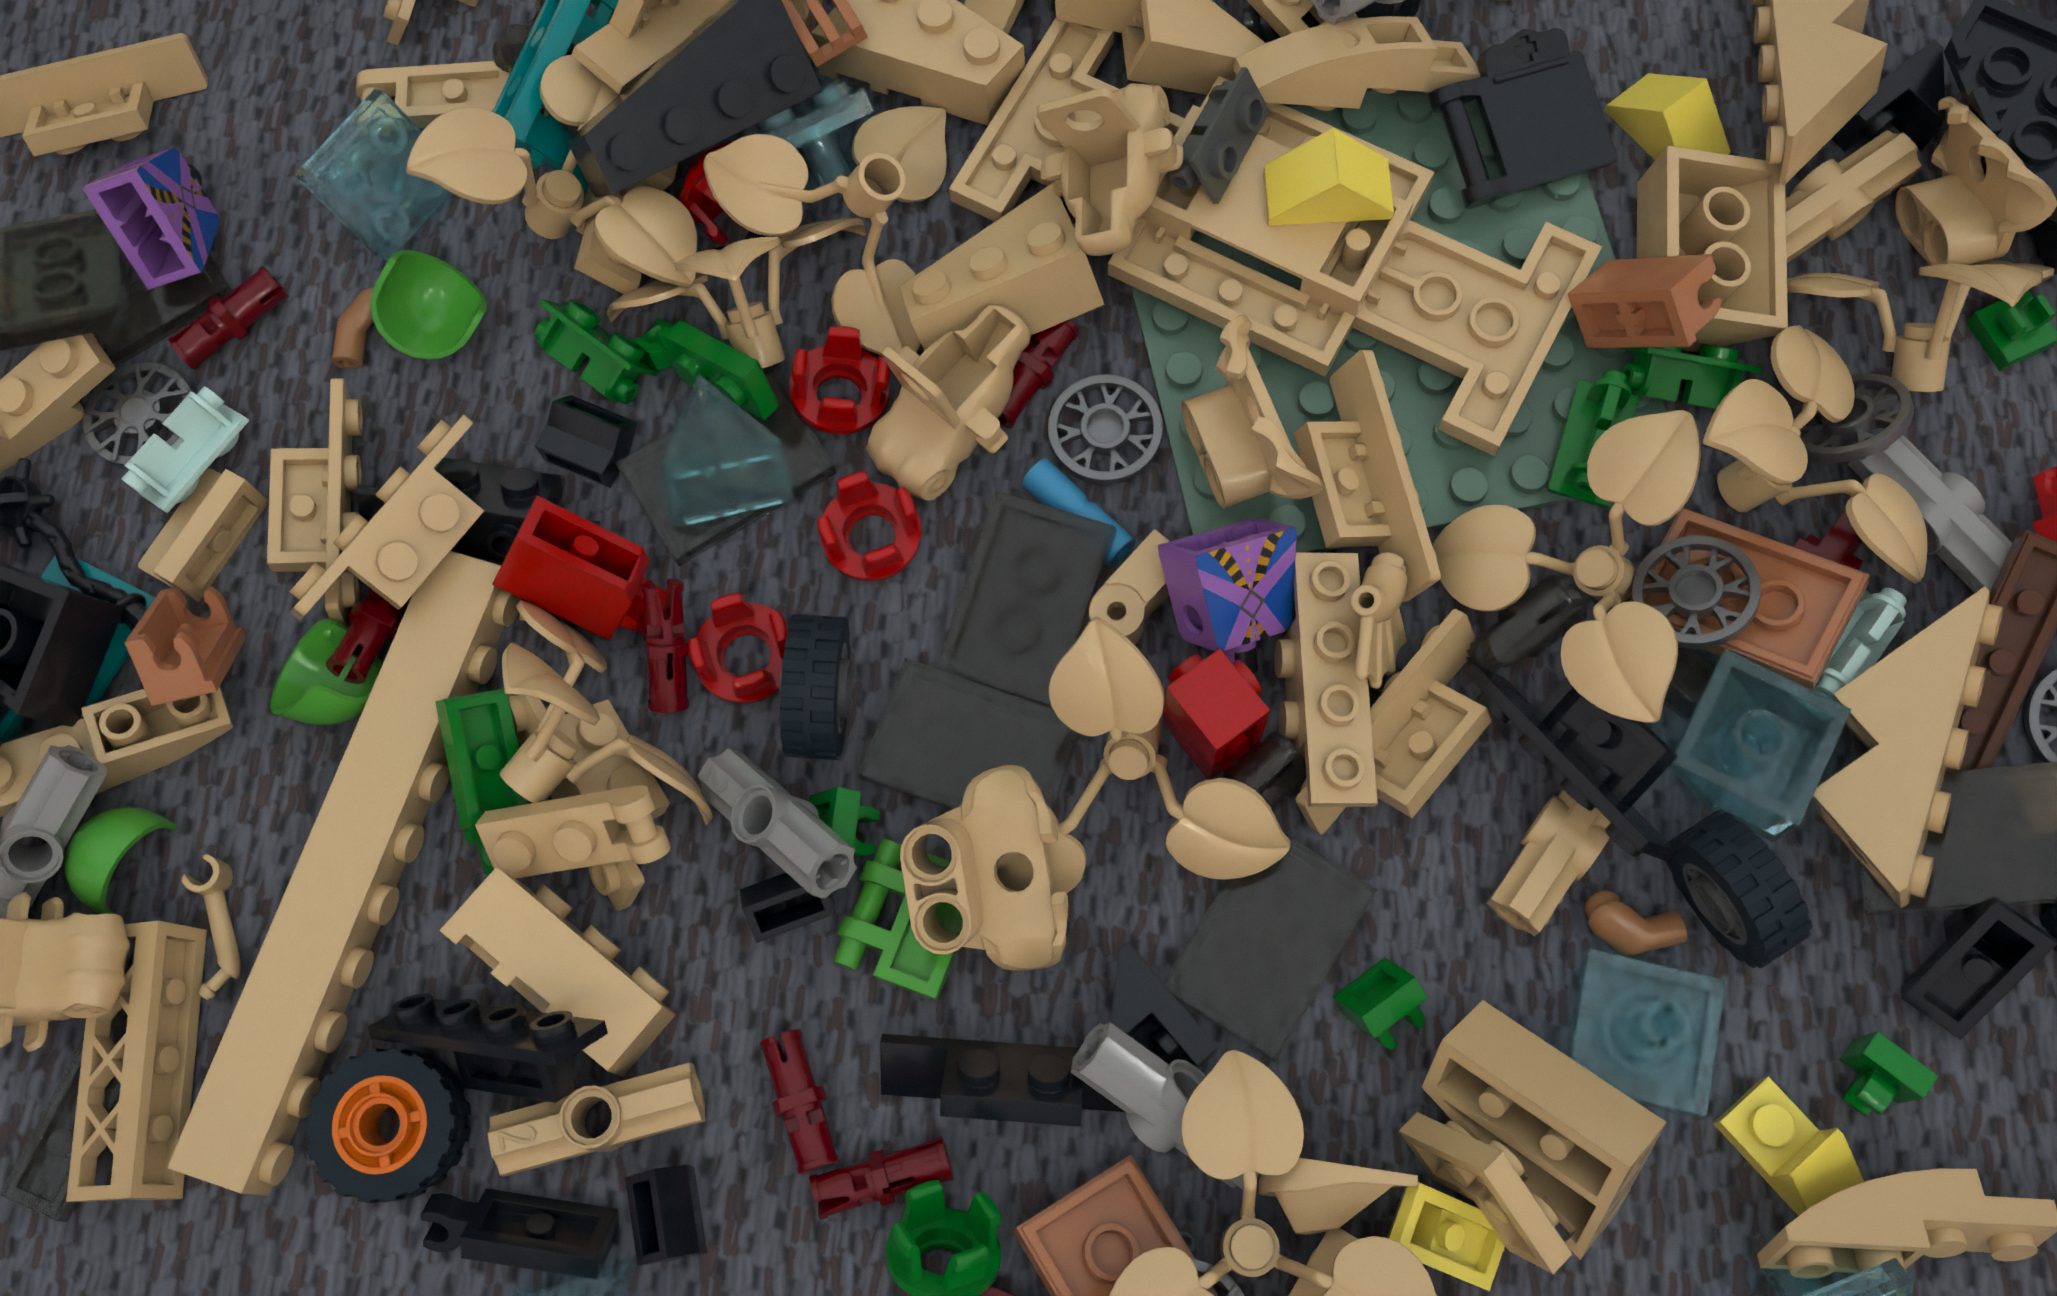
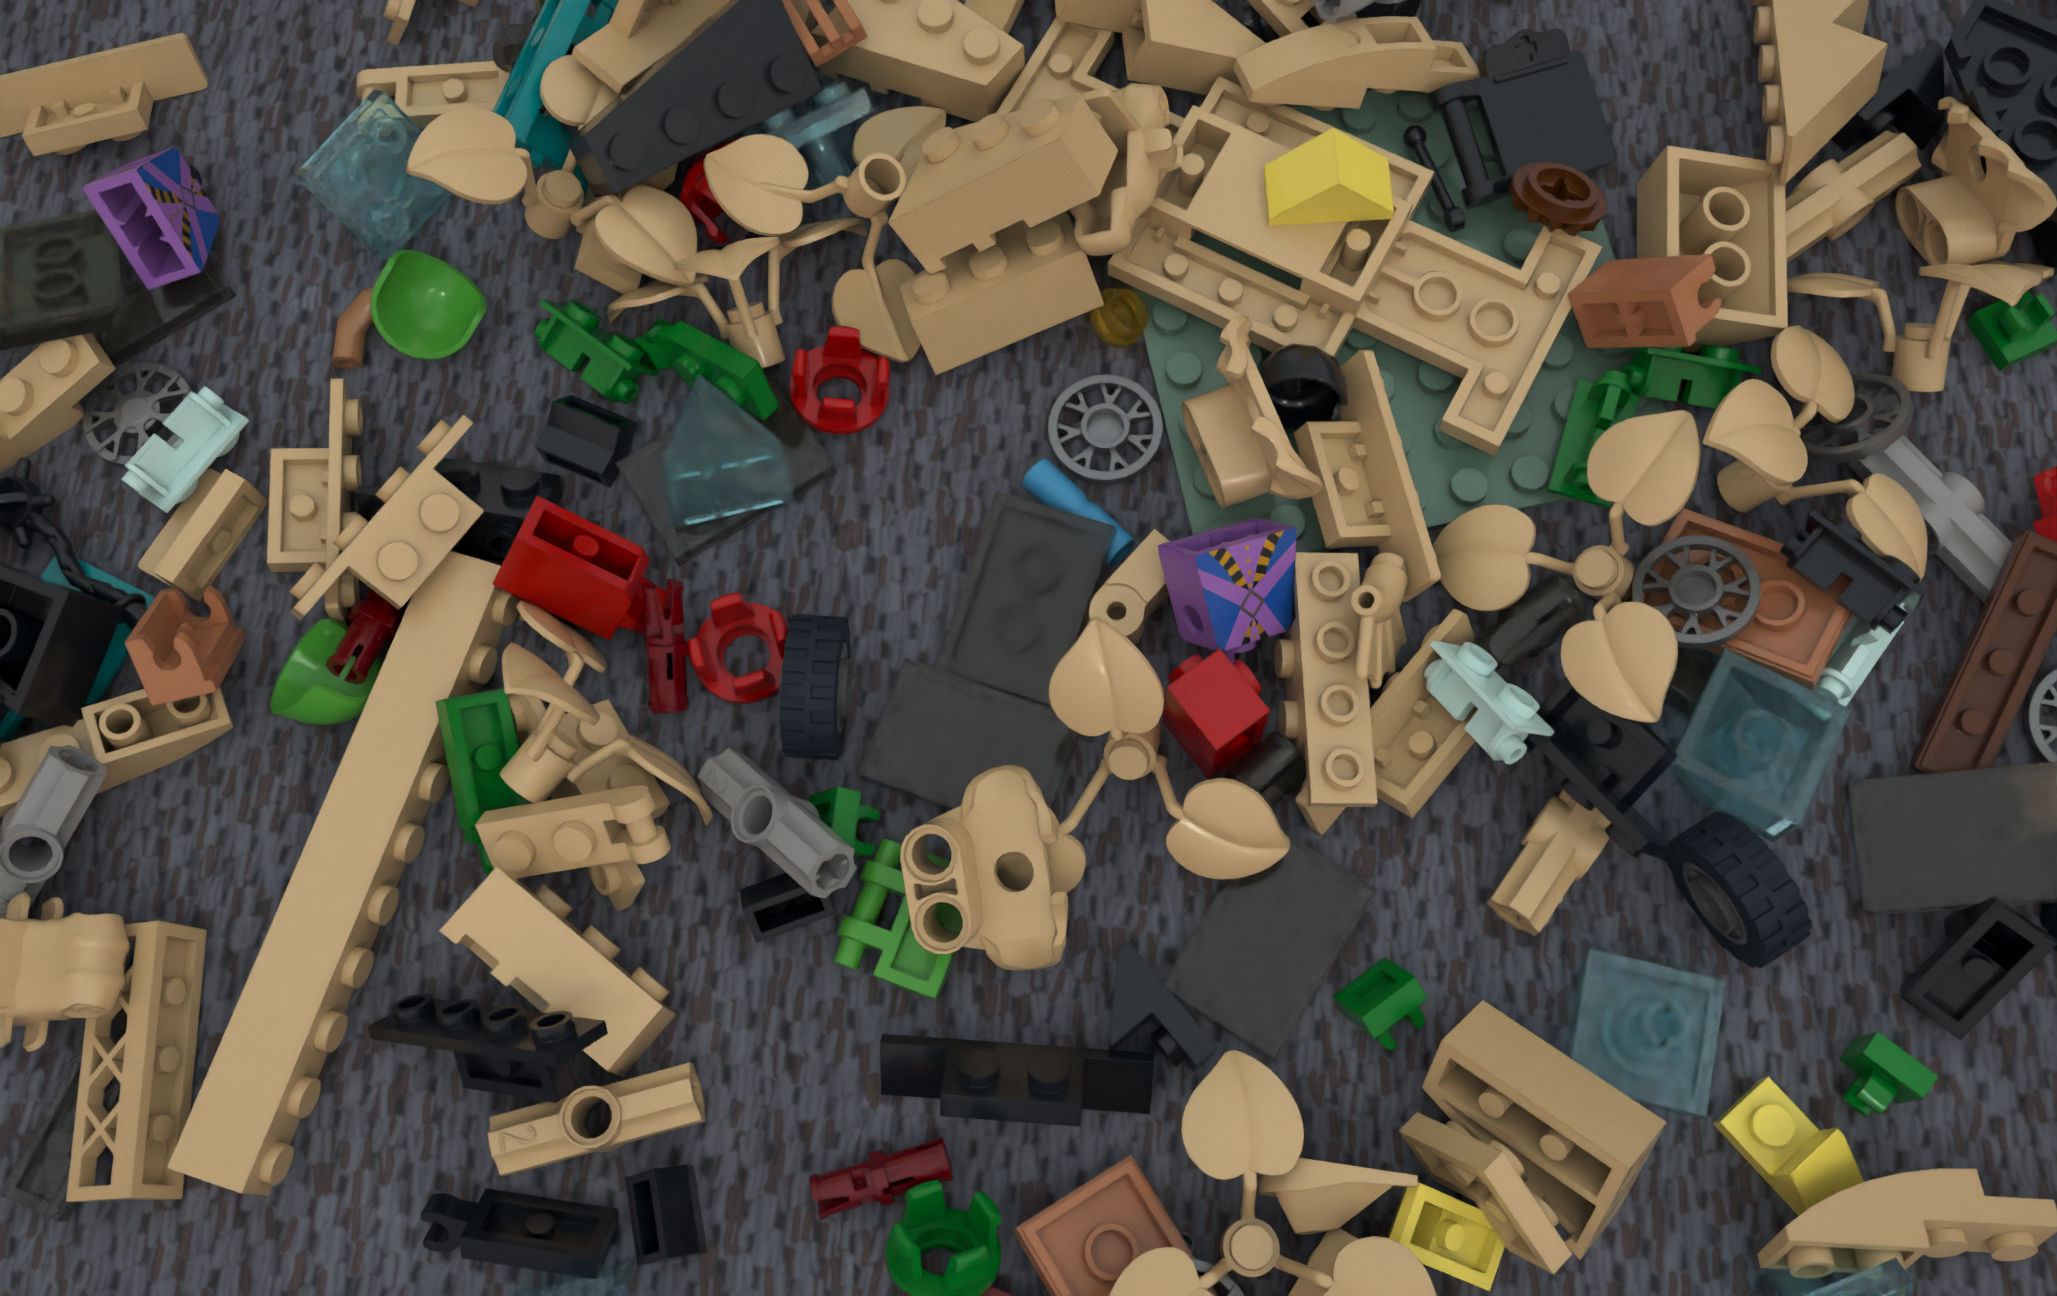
(101, 845): bright green helmet -> none
(220, 924): tan piece -> none
(228, 318): dark red pin -> none
(347, 1118): black wheel -> none
(799, 1102): dark red pin -> none
(861, 498): red piece -> none
(948, 402): tan piece -> none
(1001, 173): none -> tan wedge
(1035, 367): dark red pin -> none
(1121, 318): none -> clear yellow plate
(1140, 1085): light grey piece -> none
(1228, 129): dark grey hinge -> none
(1304, 384): none -> black hair
(1415, 138): none -> black hinge
(1504, 712): none -> light aqua hinge
(1577, 202): none -> reddish brown gear
(1627, 930): medium nougat arm -> none
(1670, 112): light yellow slope -> none
(1876, 584): none -> black hinge
(1909, 722): tan slope -> none

